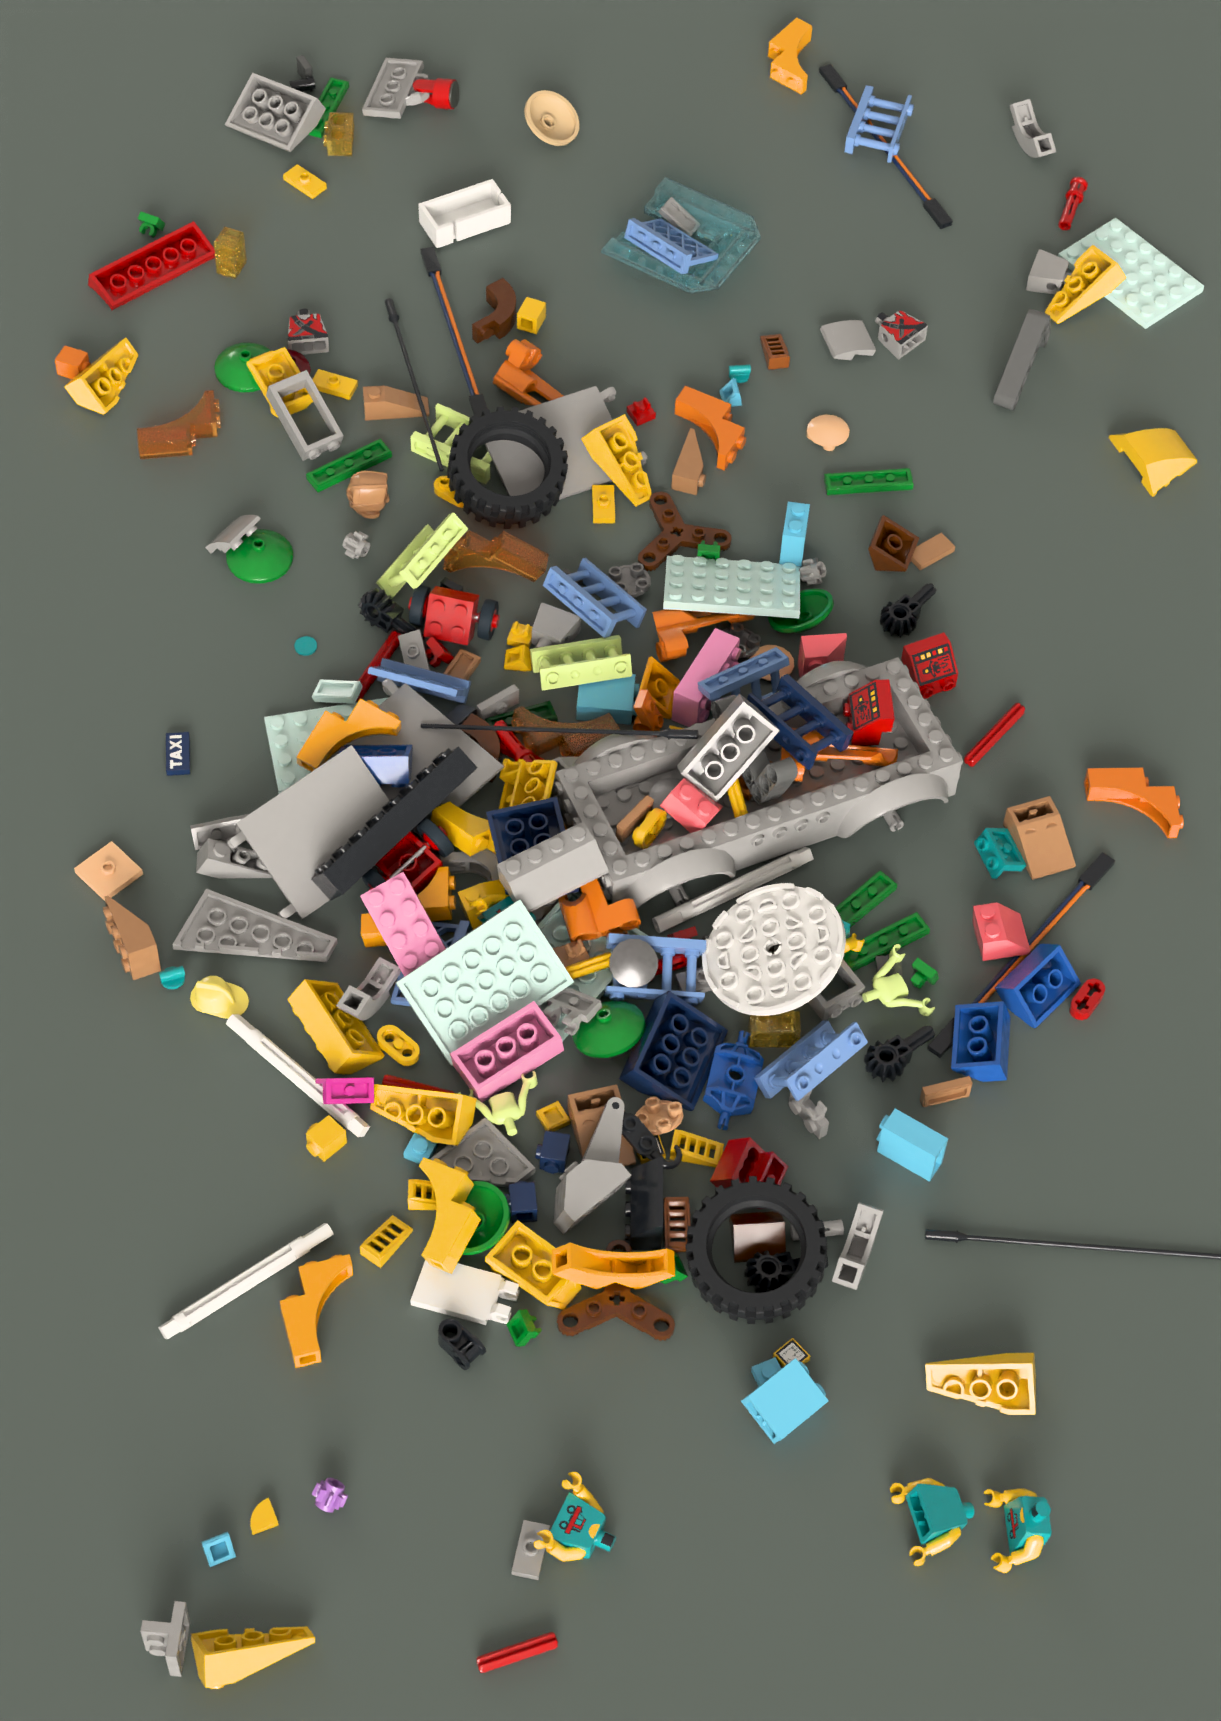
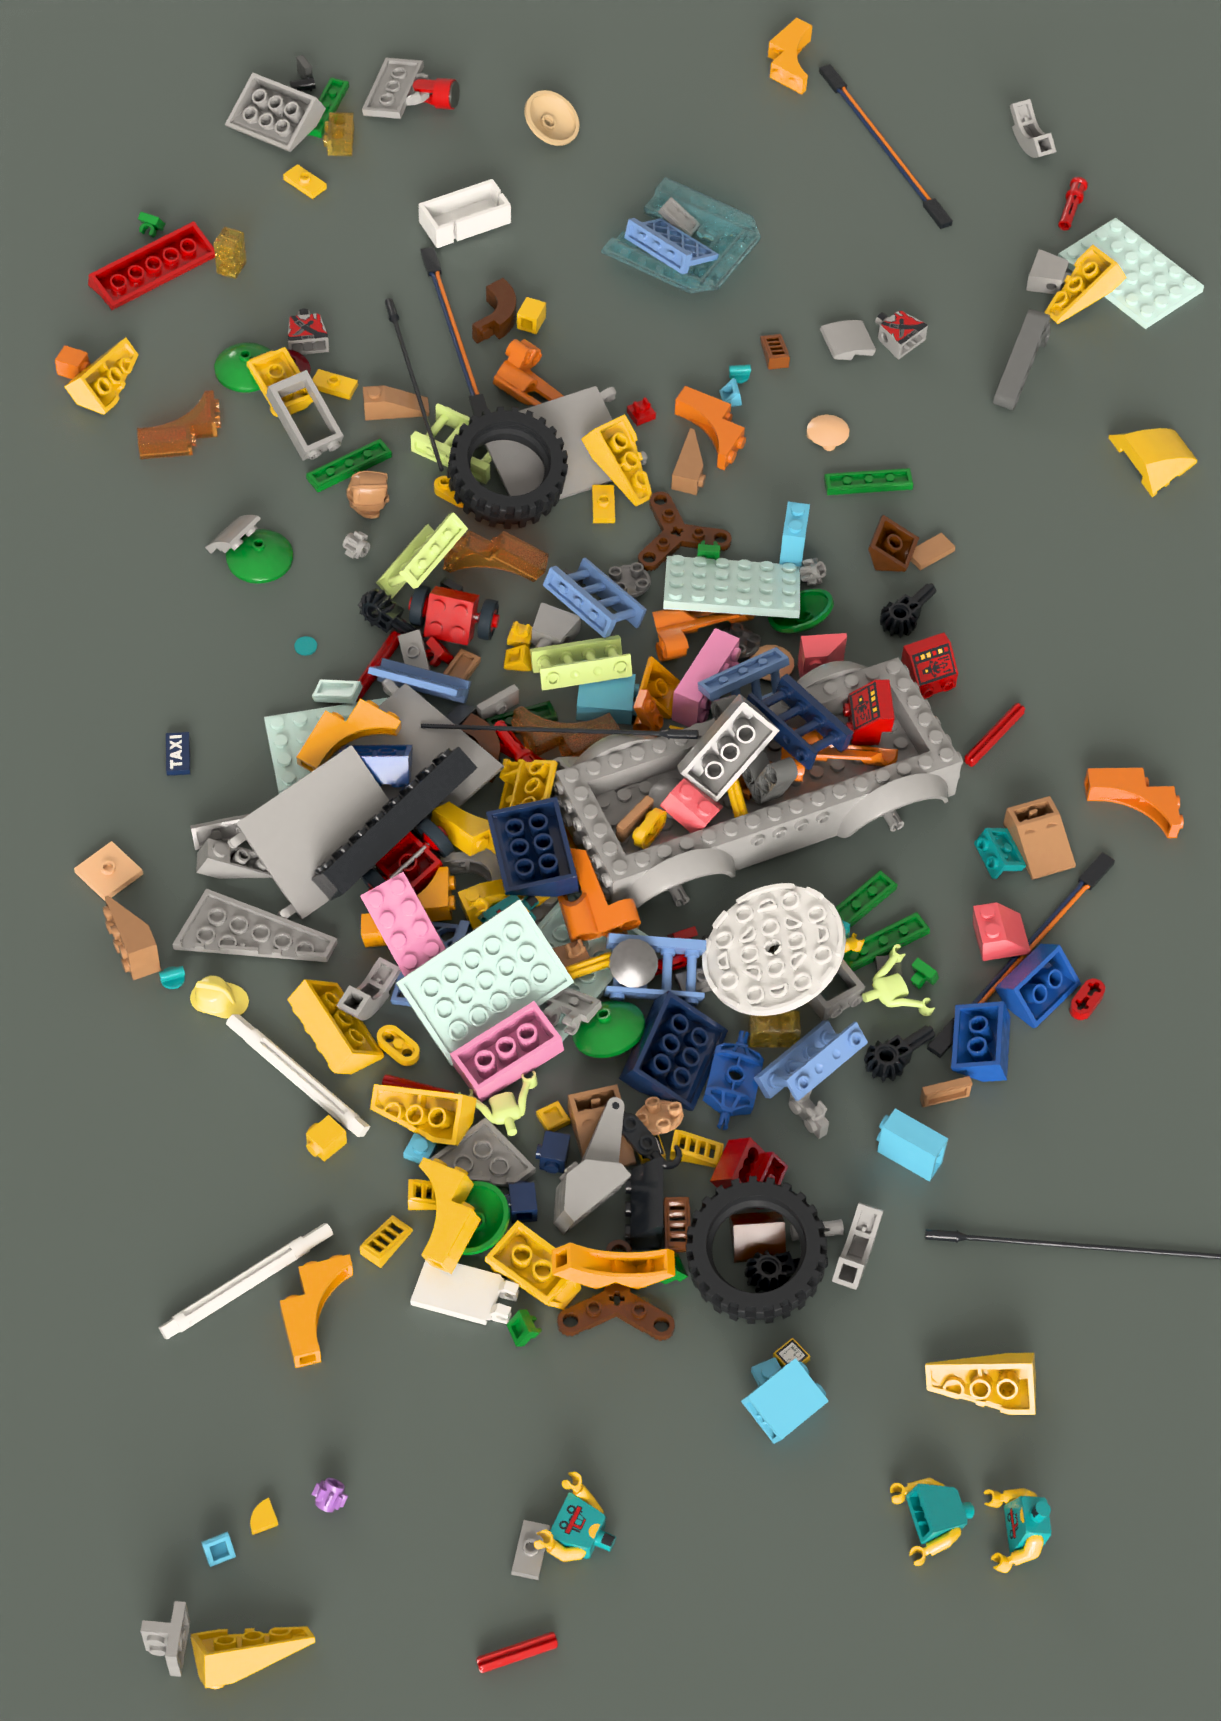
(347, 1090): dark pink panel -> none
(462, 1347): black piece -> none
(552, 867): slope -> none
(731, 889): white piece -> none
(864, 113): medium blue fence -> none

